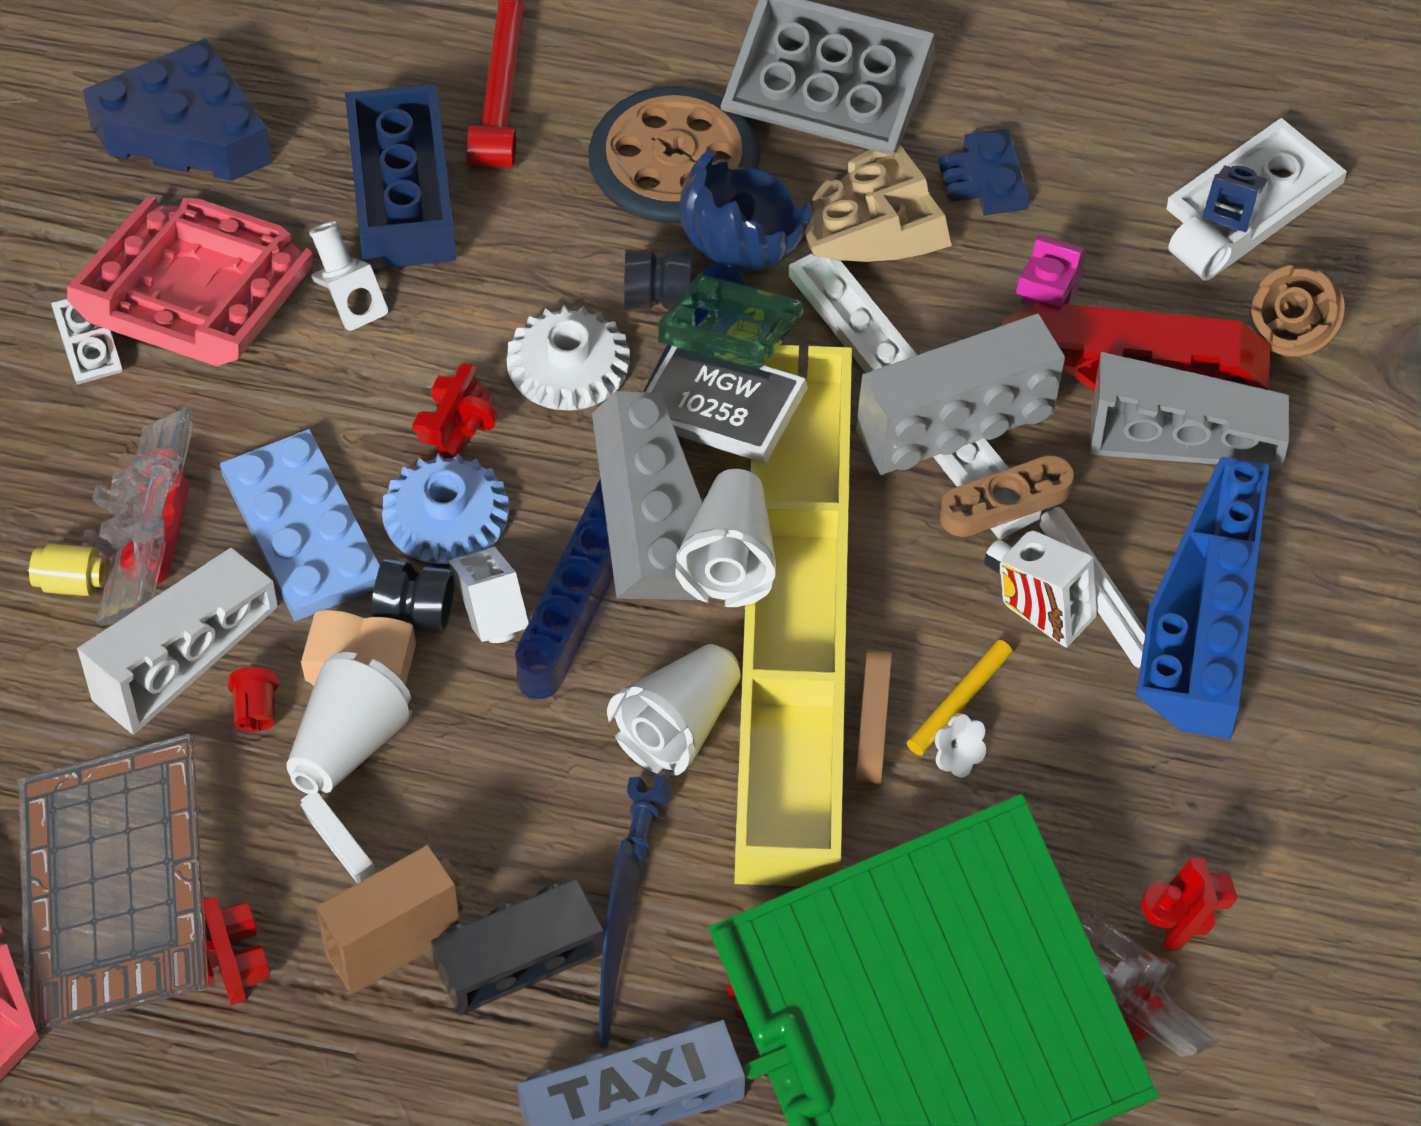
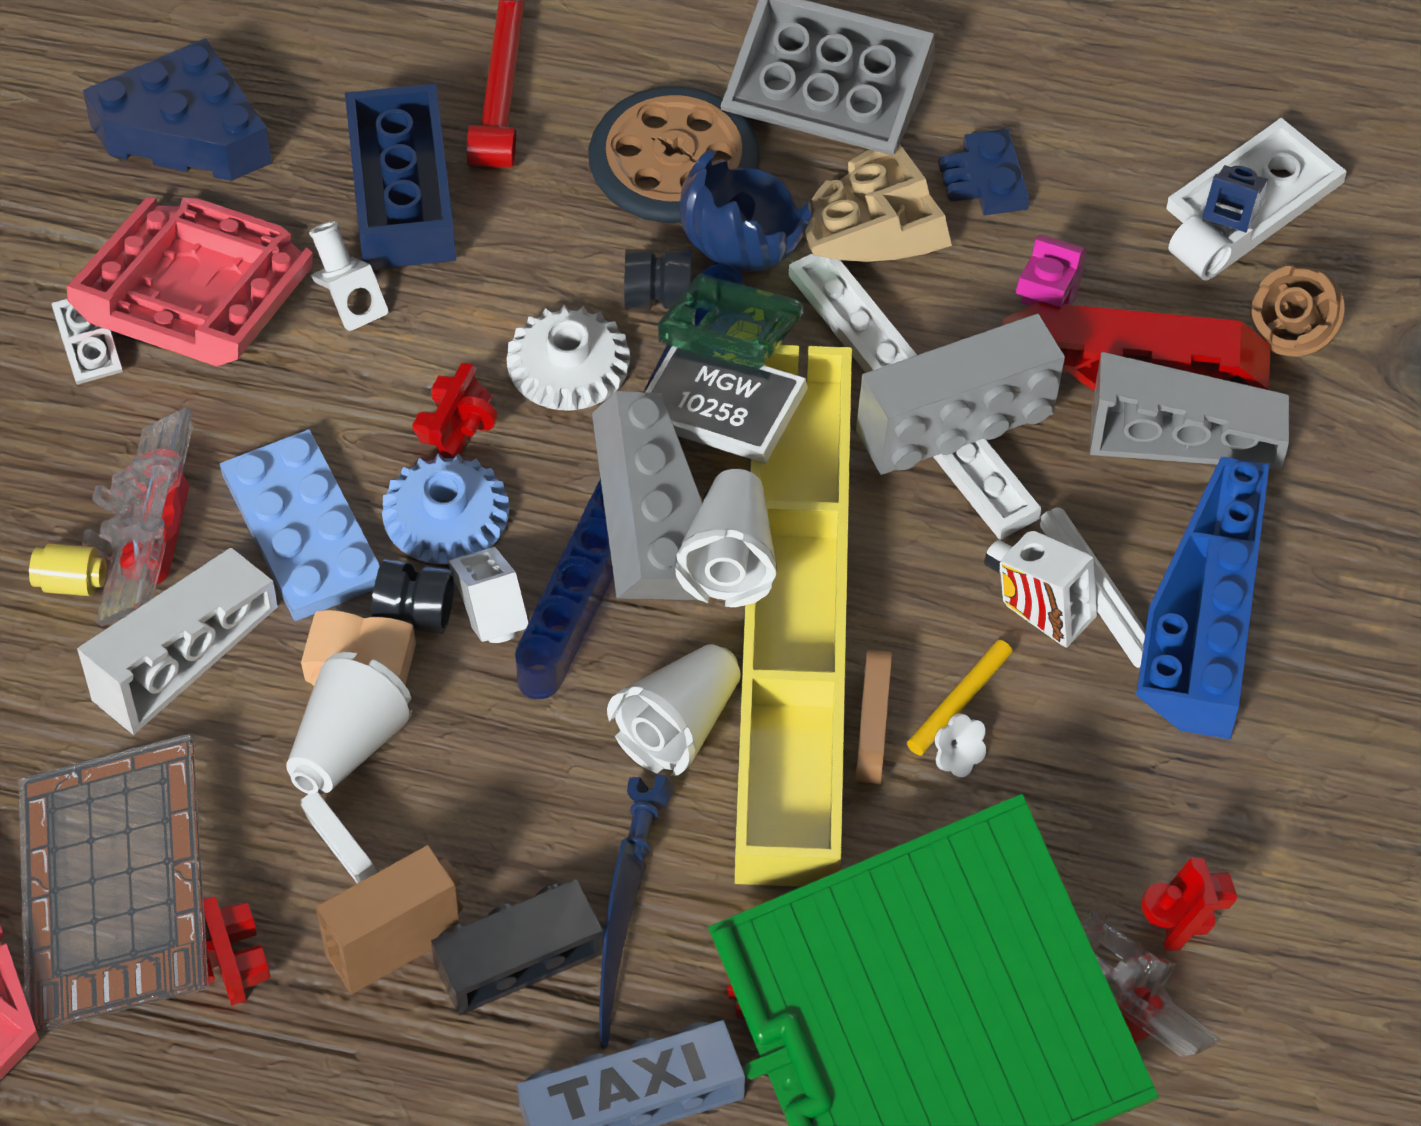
(253, 697): red bush -> none
(994, 513): medium nougat beam -> none

